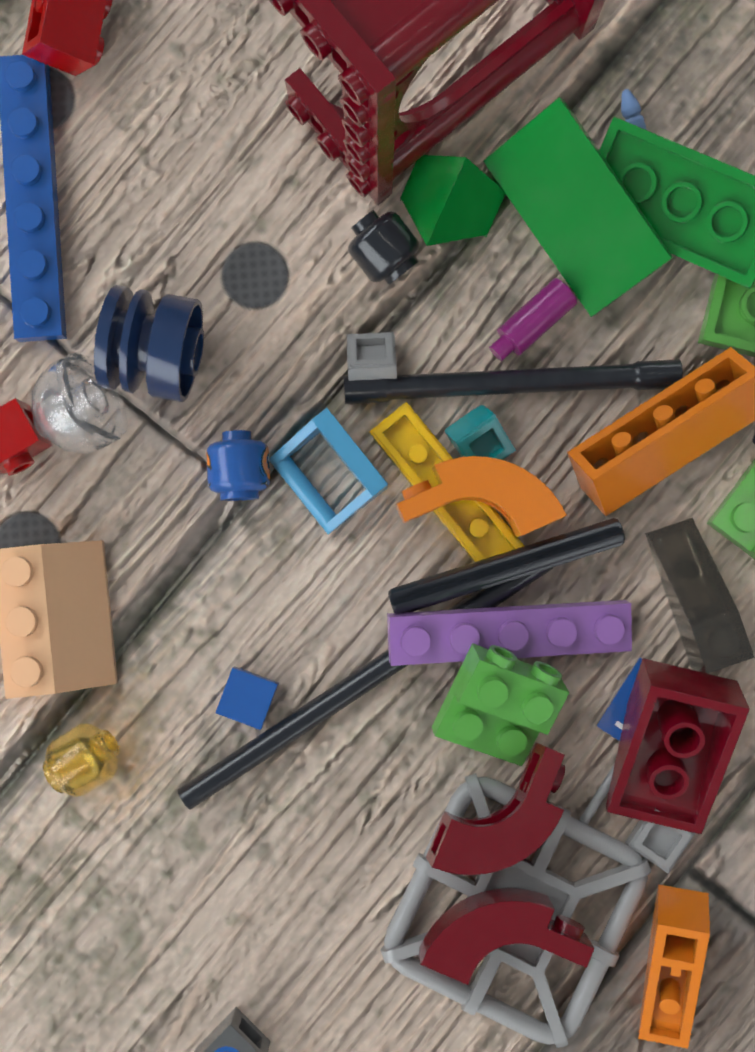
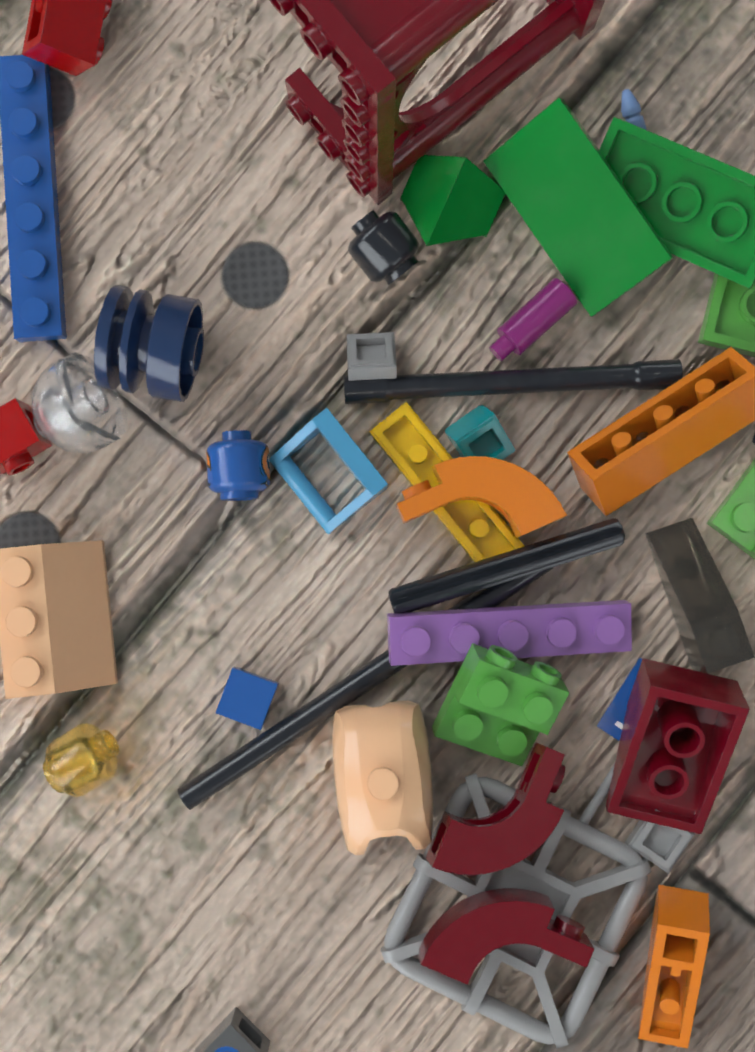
(383, 774): none -> light nougat animal

